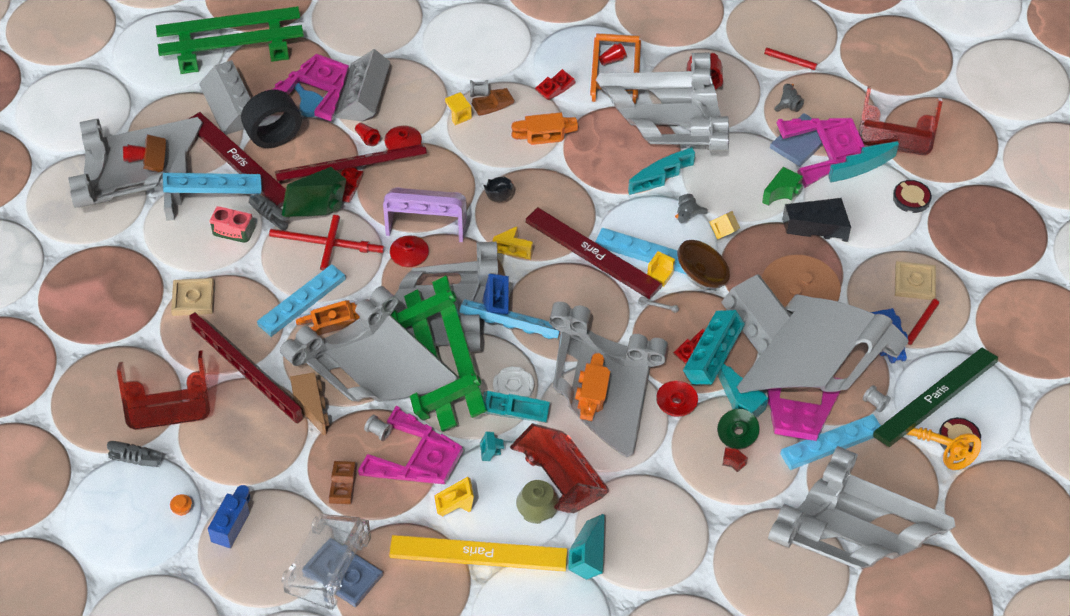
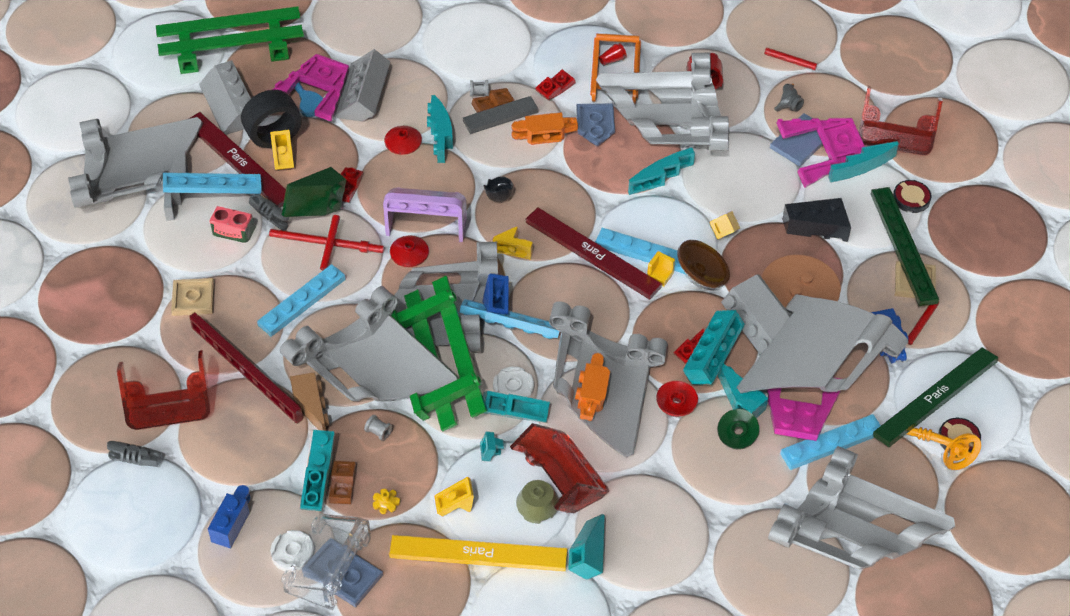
(133, 153): red cone -> none
(154, 153): dark orange slope -> none
(181, 504): orange plate -> none
(282, 149): none -> yellow slope
(286, 547): none -> white tile
(318, 470): none -> teal slope
(331, 317): orange hinge -> none
(351, 162): dark red tile -> none
(368, 134): red cone -> none
(385, 501): none -> yellow plant
(429, 463): dark pink wing -> none
(440, 128): none -> teal slope
(459, 107): yellow panel -> none
(500, 114): none -> dark grey tile
(595, 121): none -> sand blue tile
(642, 301): light grey hinge -> none
(688, 208): dark grey animal -> none
(734, 459): clear red piece -> none
(783, 186): green arch -> none
(876, 398): light grey bush -> none
(904, 247): none -> dark green tile

